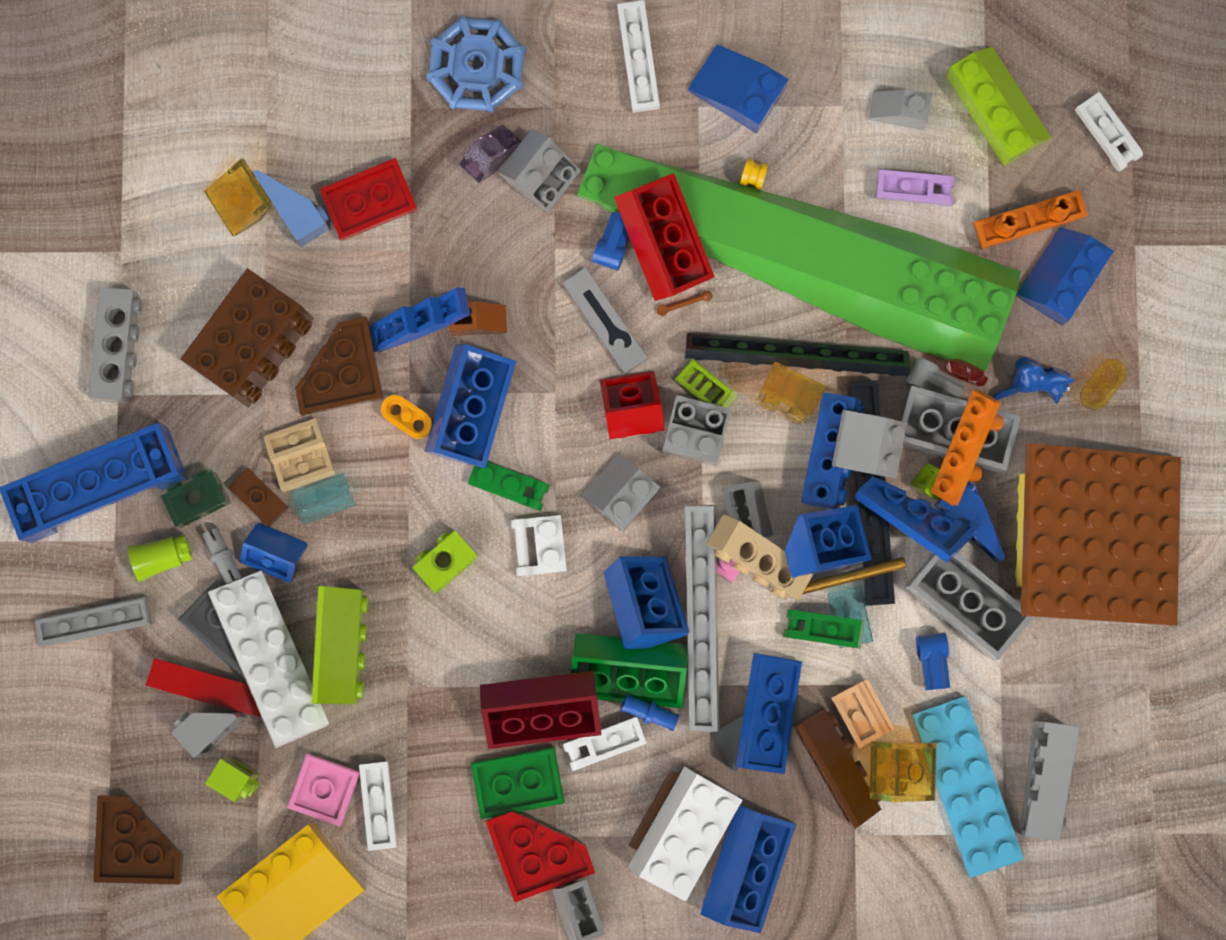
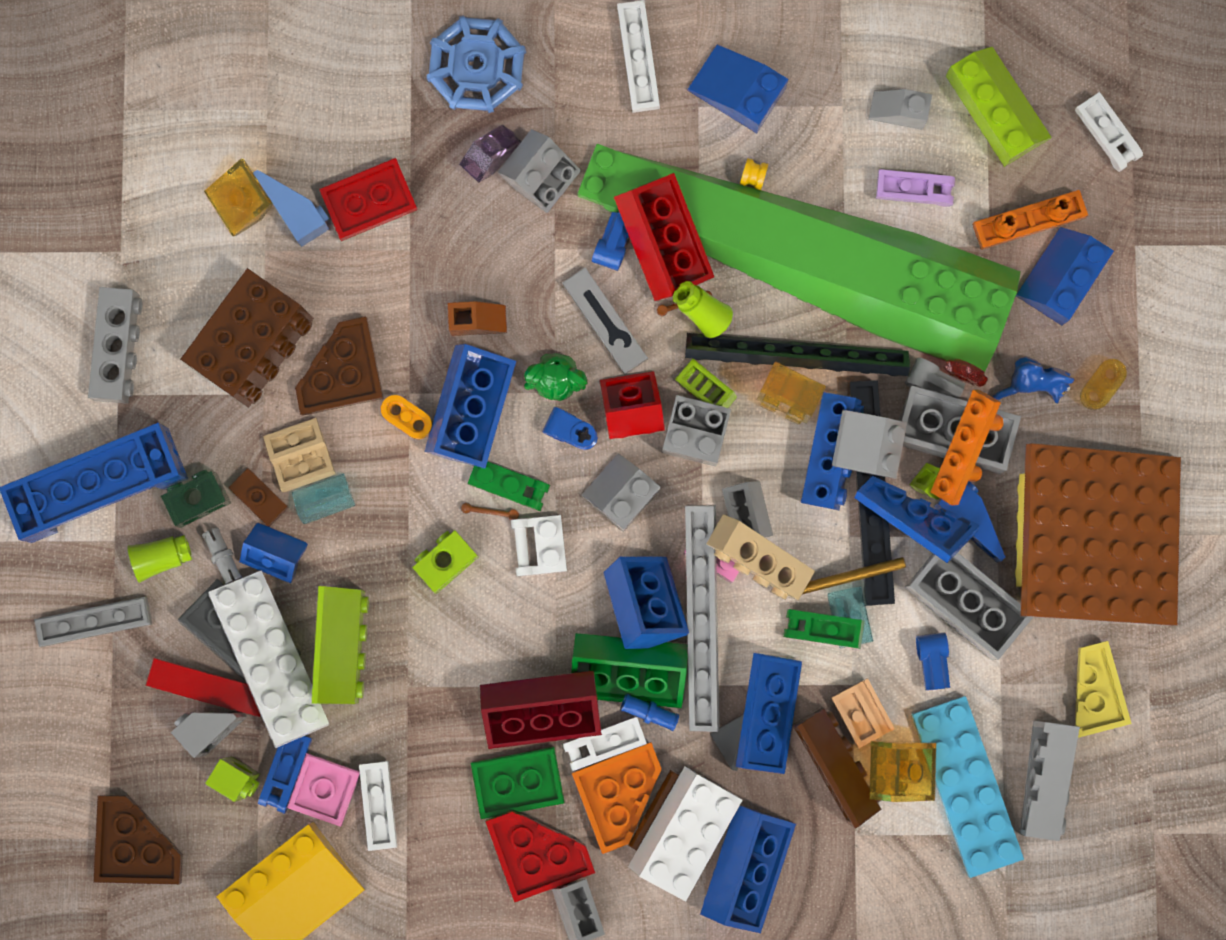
(284, 773): none -> blue plate
(420, 320): blue slope -> none
(467, 508): none -> dark orange hinge
(554, 380): none -> green hair
(566, 427): none -> blue piece
(617, 794): none -> orange plate
(702, 309): none -> lime plant
(826, 541): blue slope -> none
(1098, 691): none -> light yellow wing

